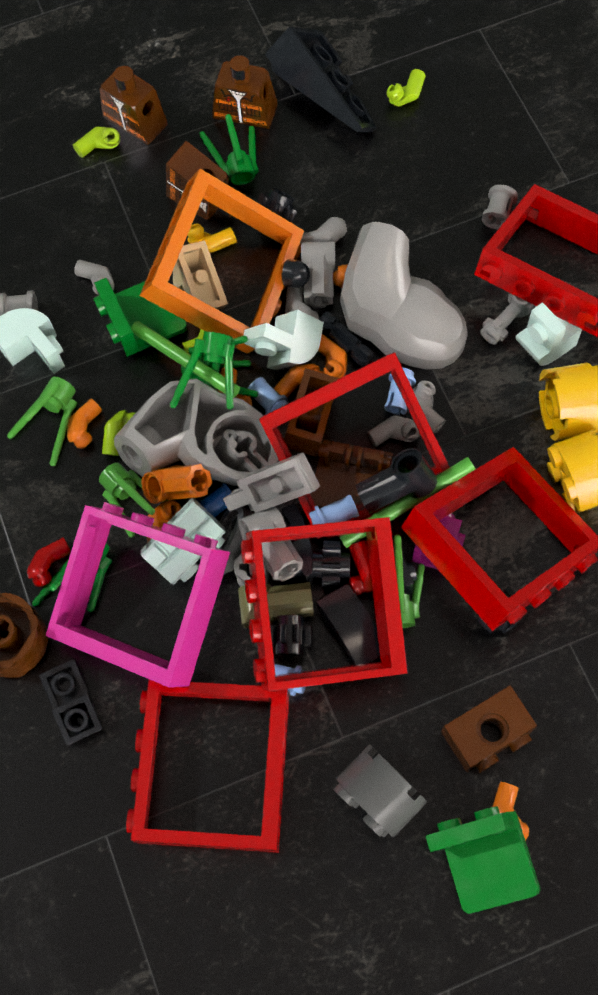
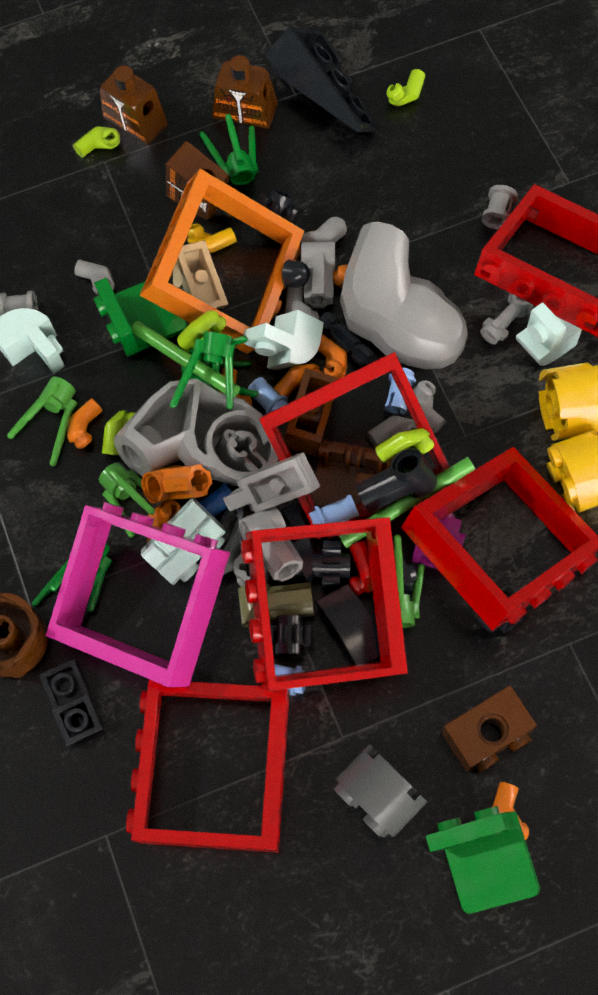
(44, 558): red arm -> none
(208, 321): none -> lime arm
(403, 440): none -> lime arm

